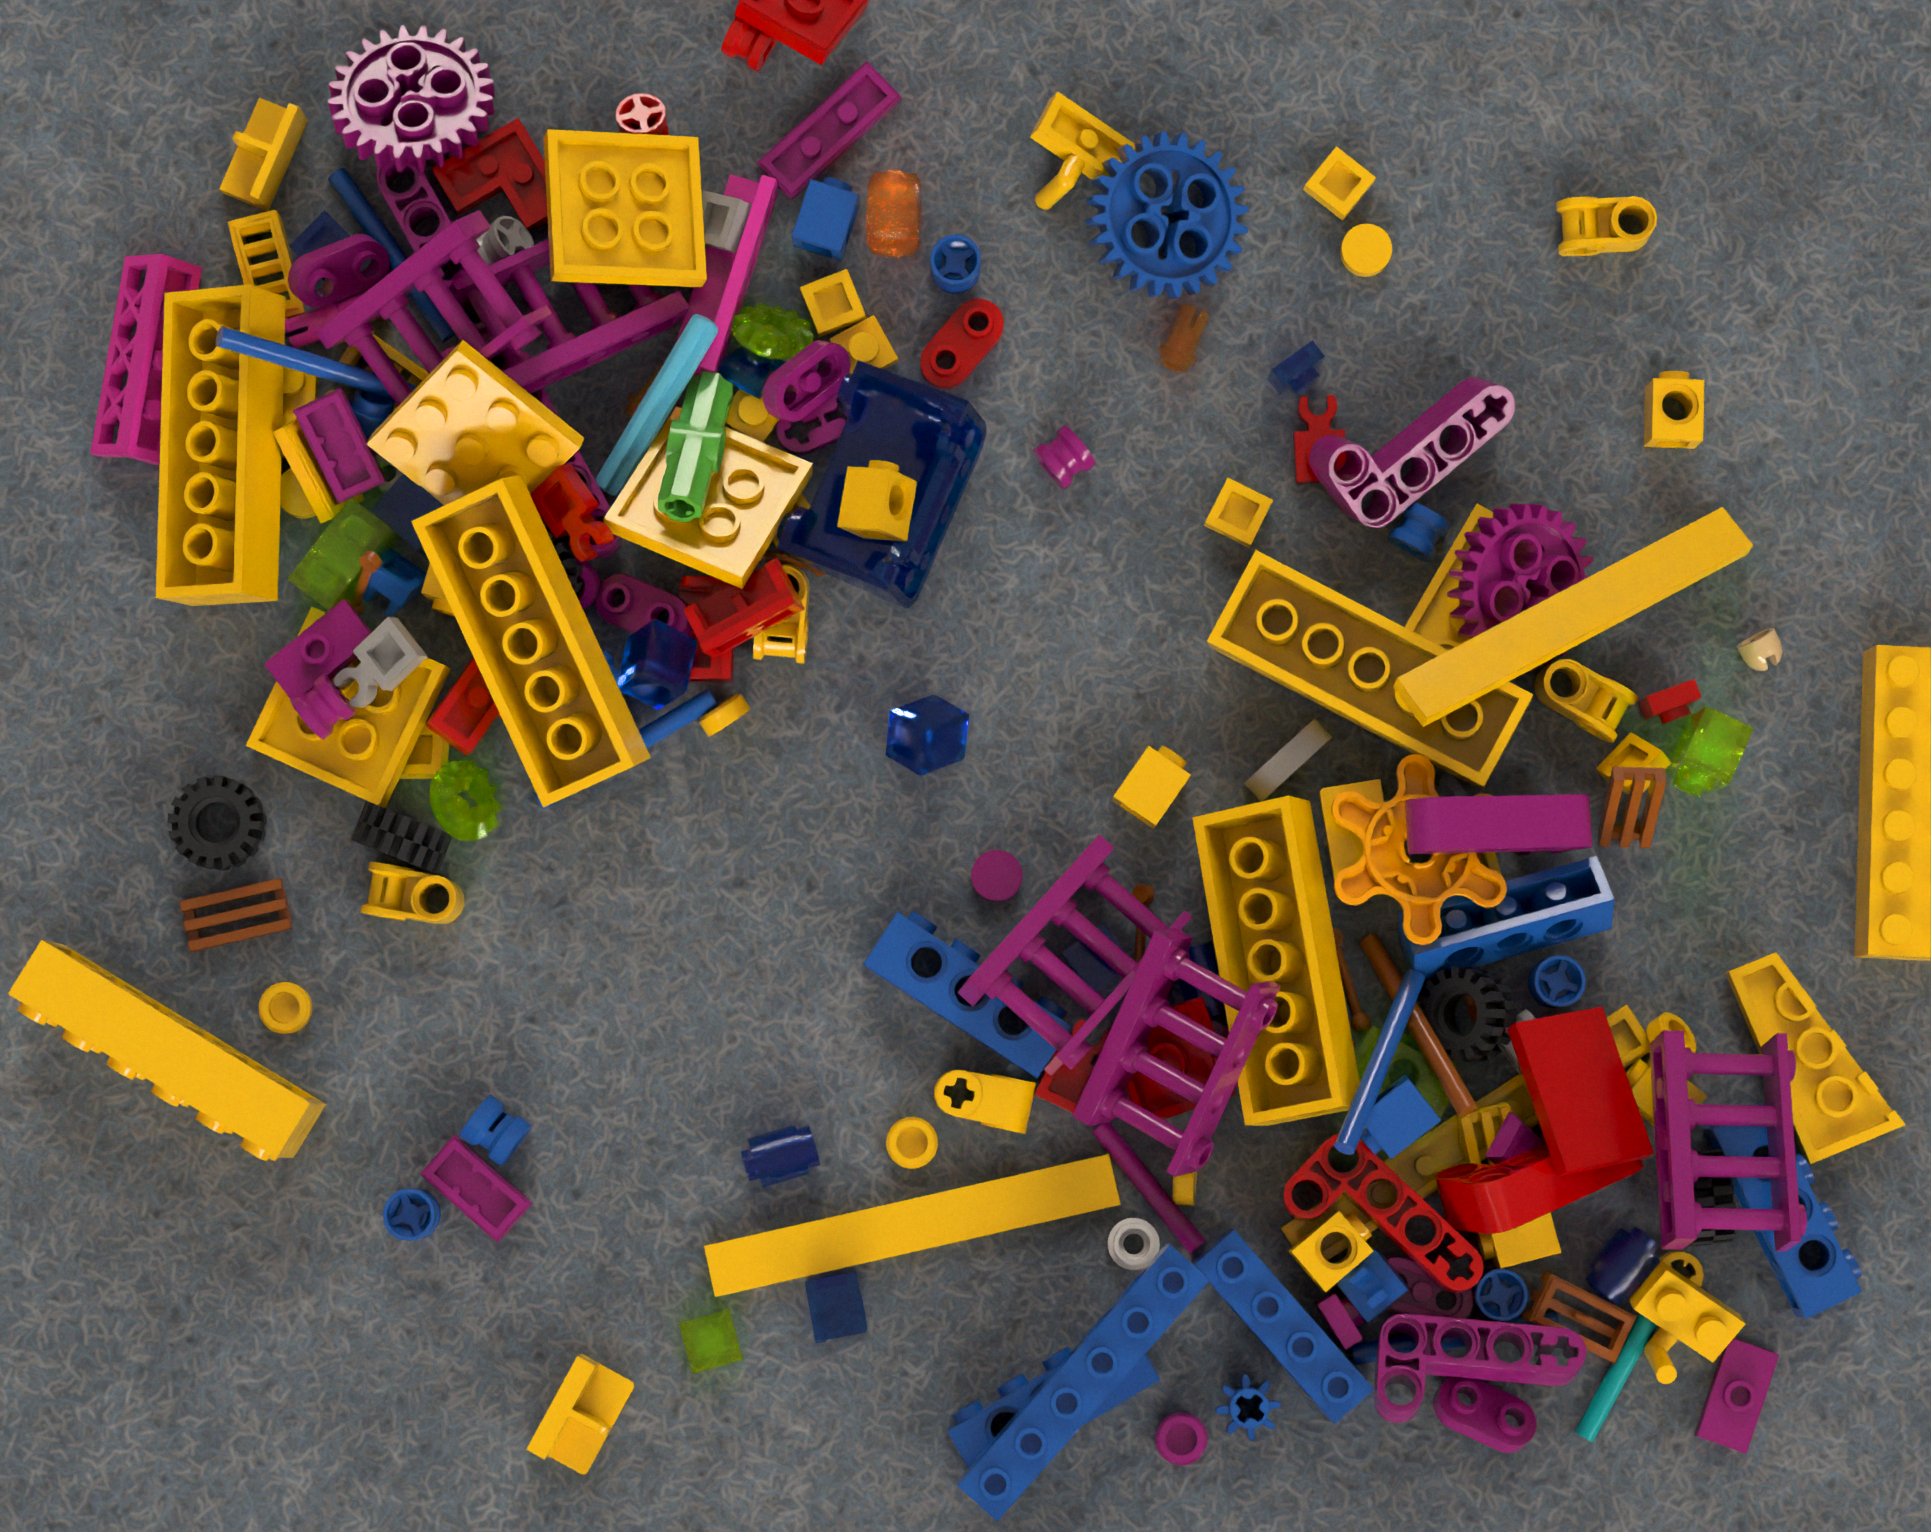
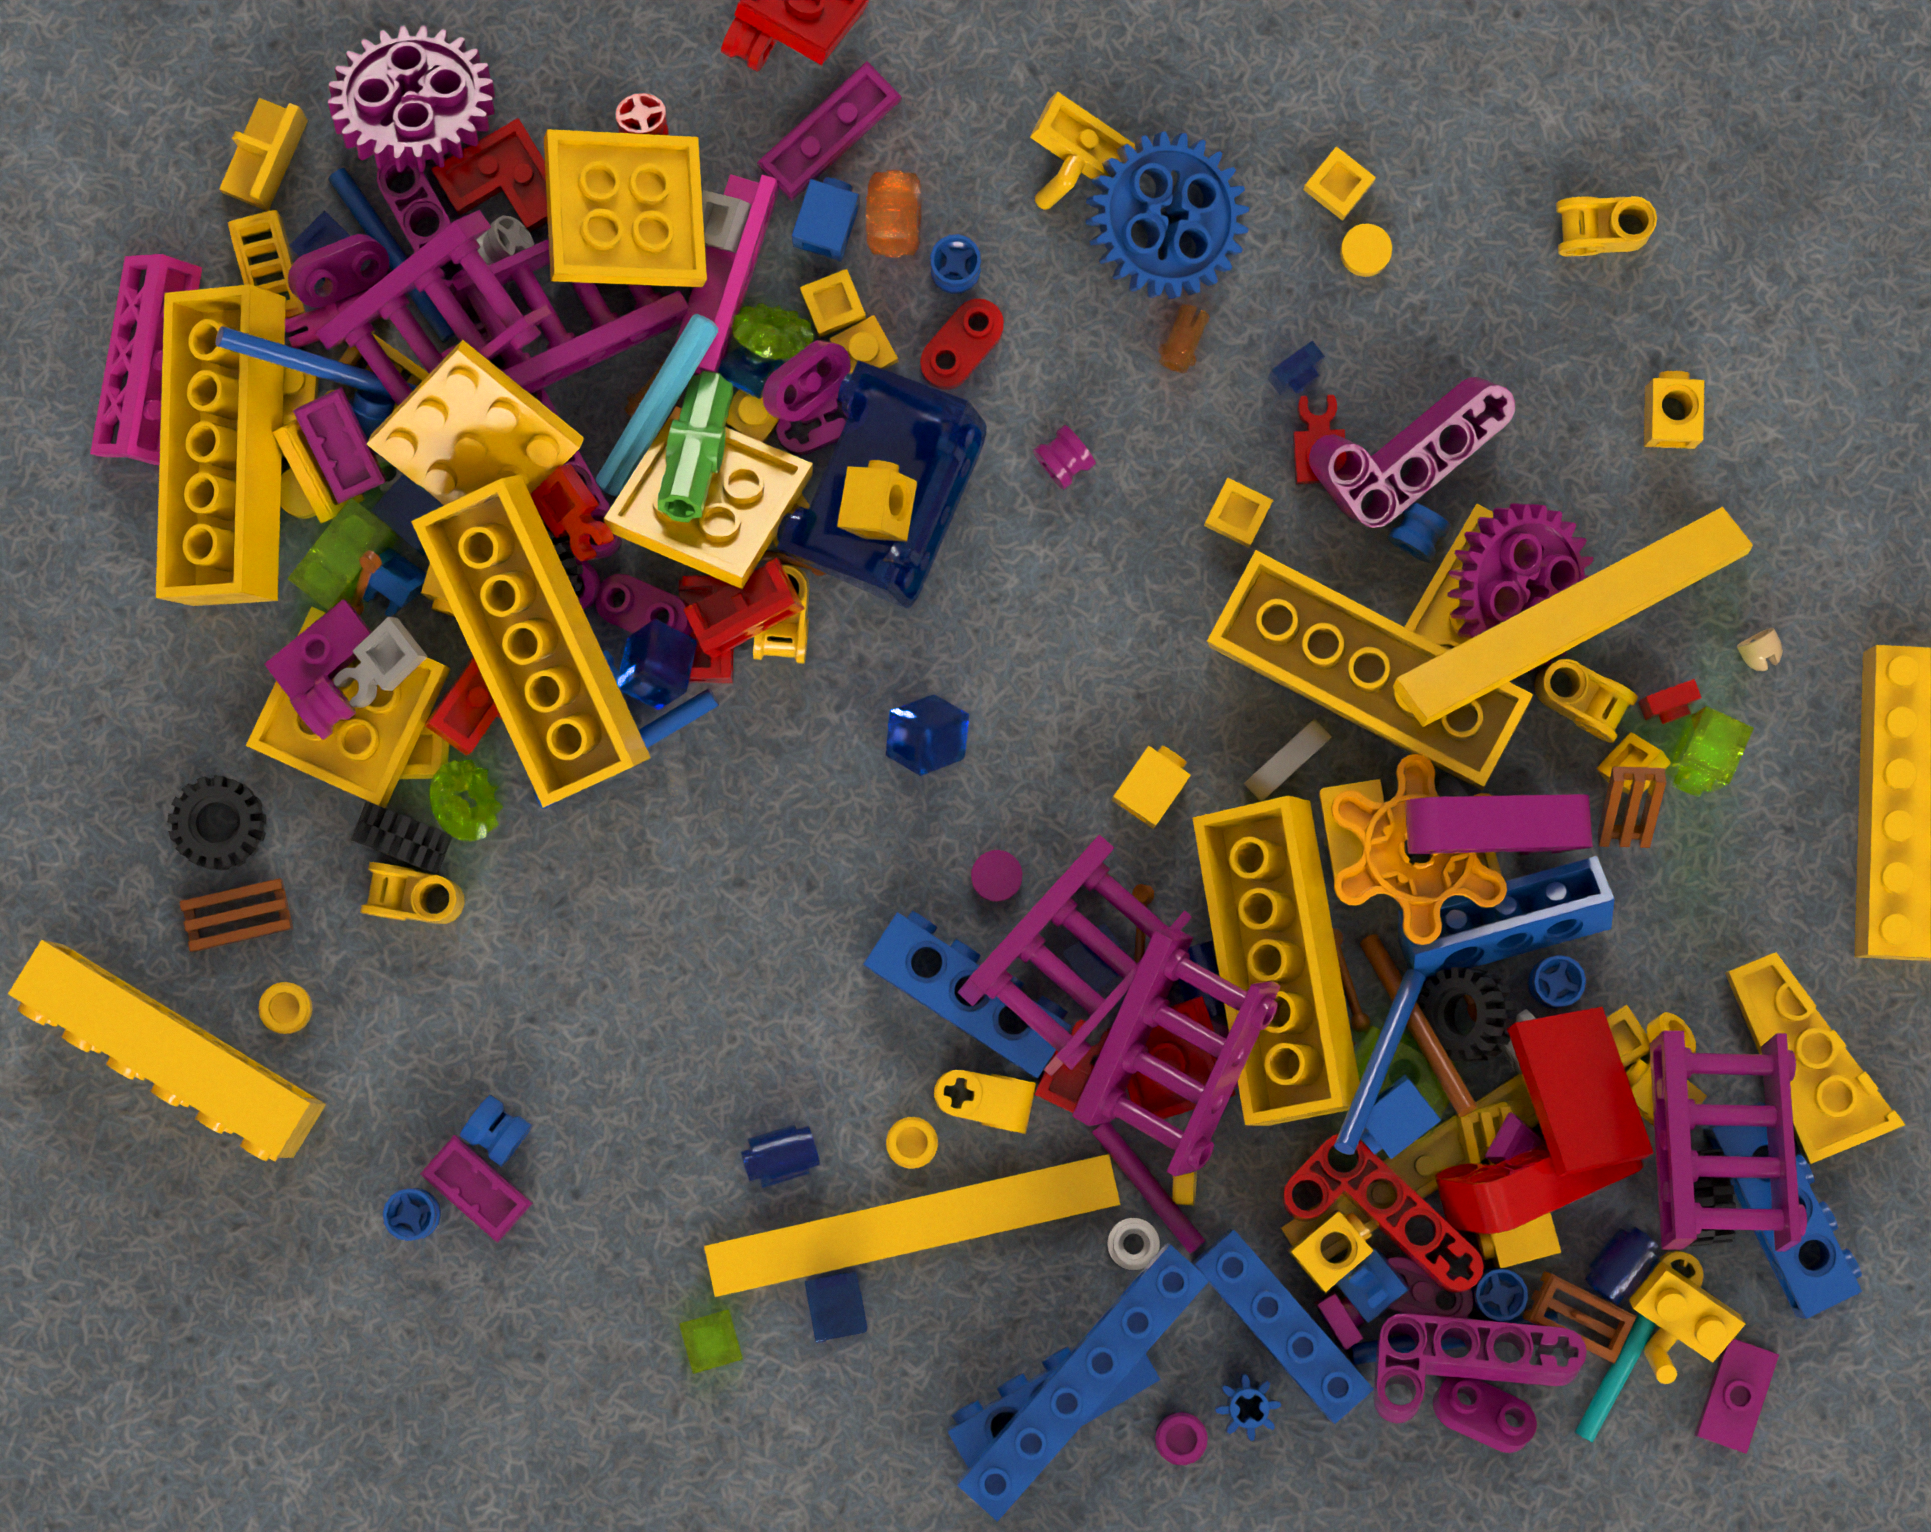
(581, 1414): yellow panel -> none
(724, 714): yellow tile -> none

